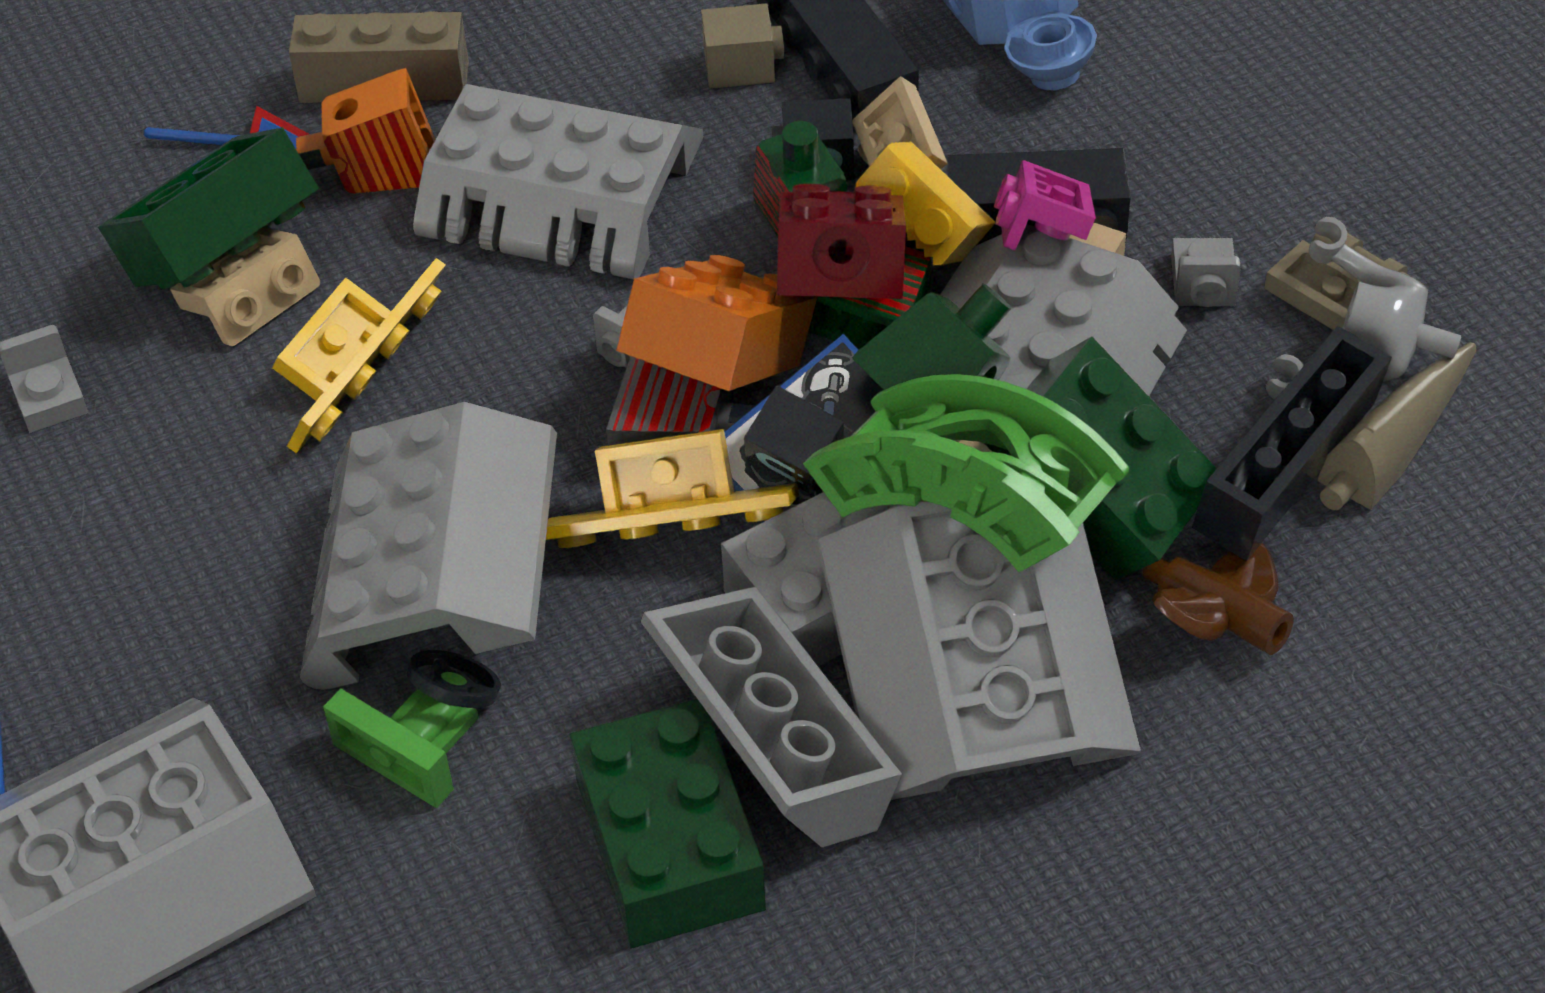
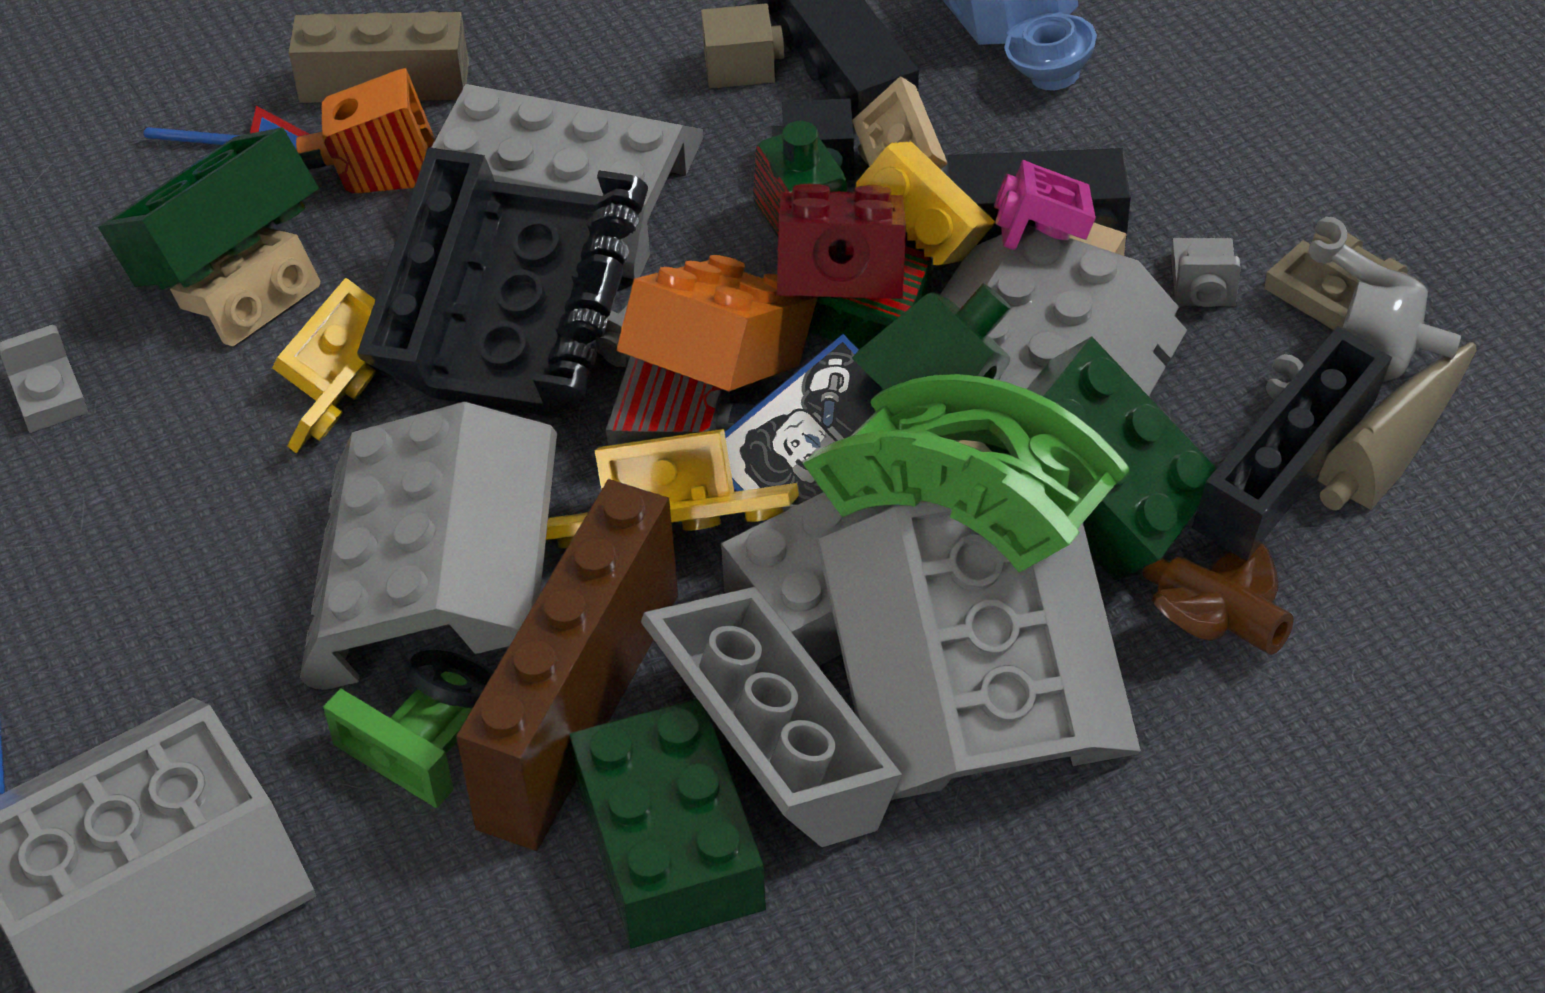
(500, 285): none -> black slope
(568, 664): none -> reddish brown brick
(788, 434): black brick -> none

